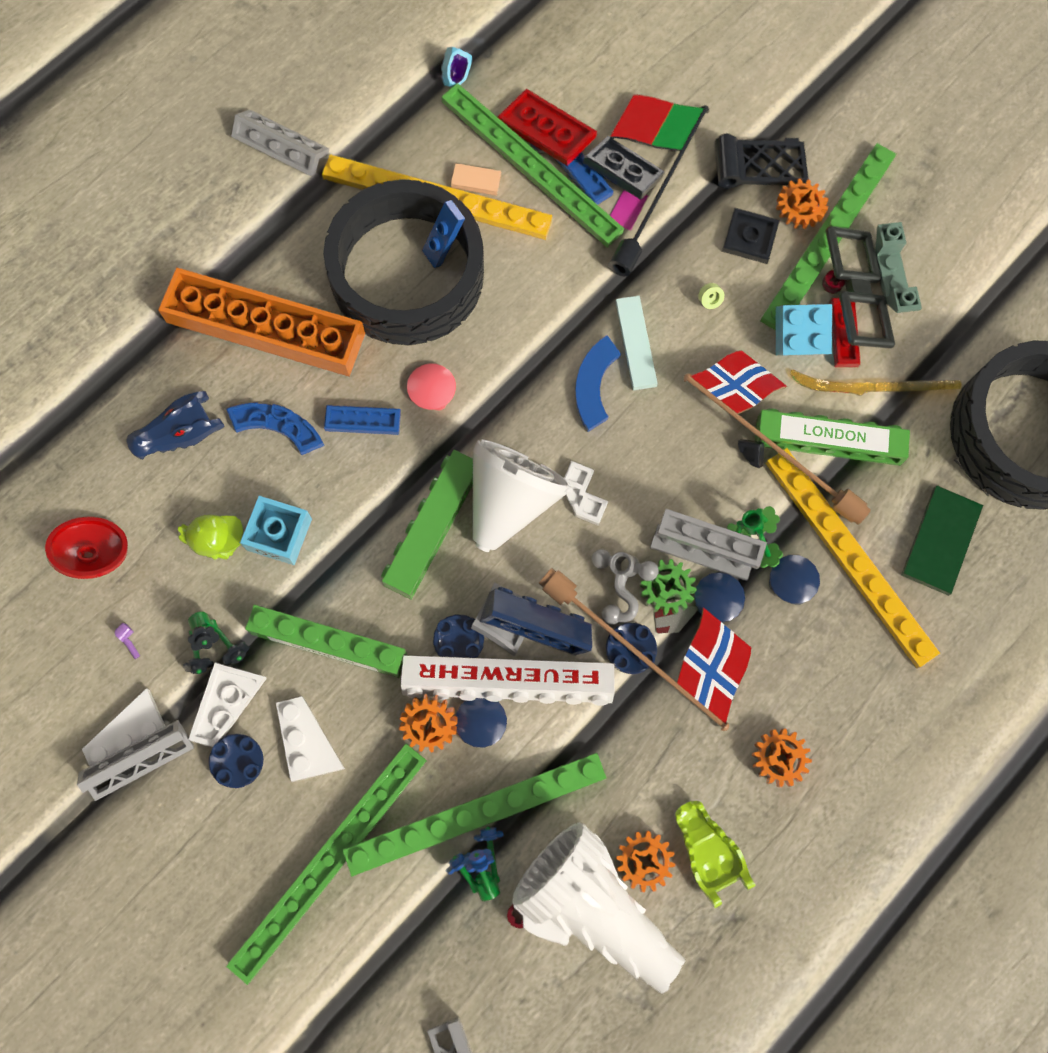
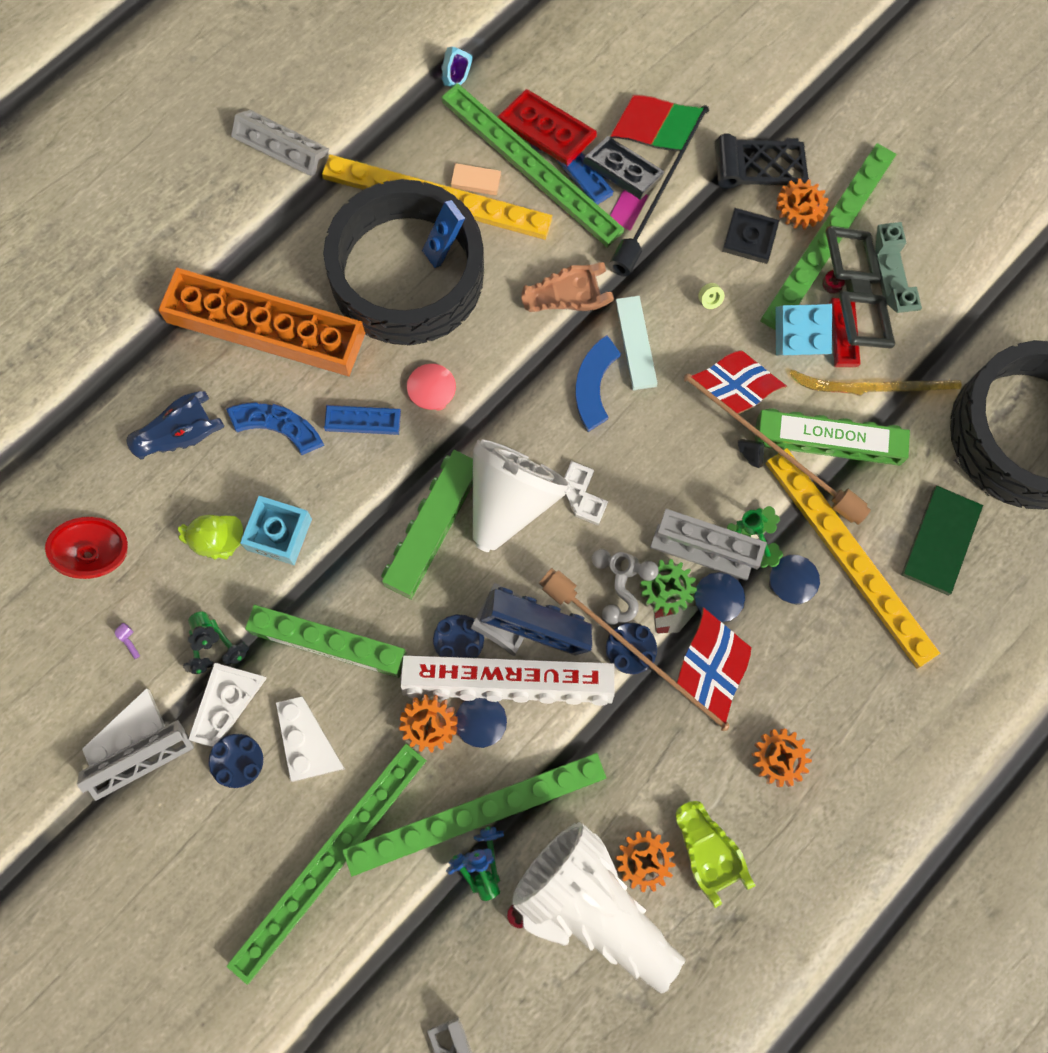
(569, 289): none -> nougat animal

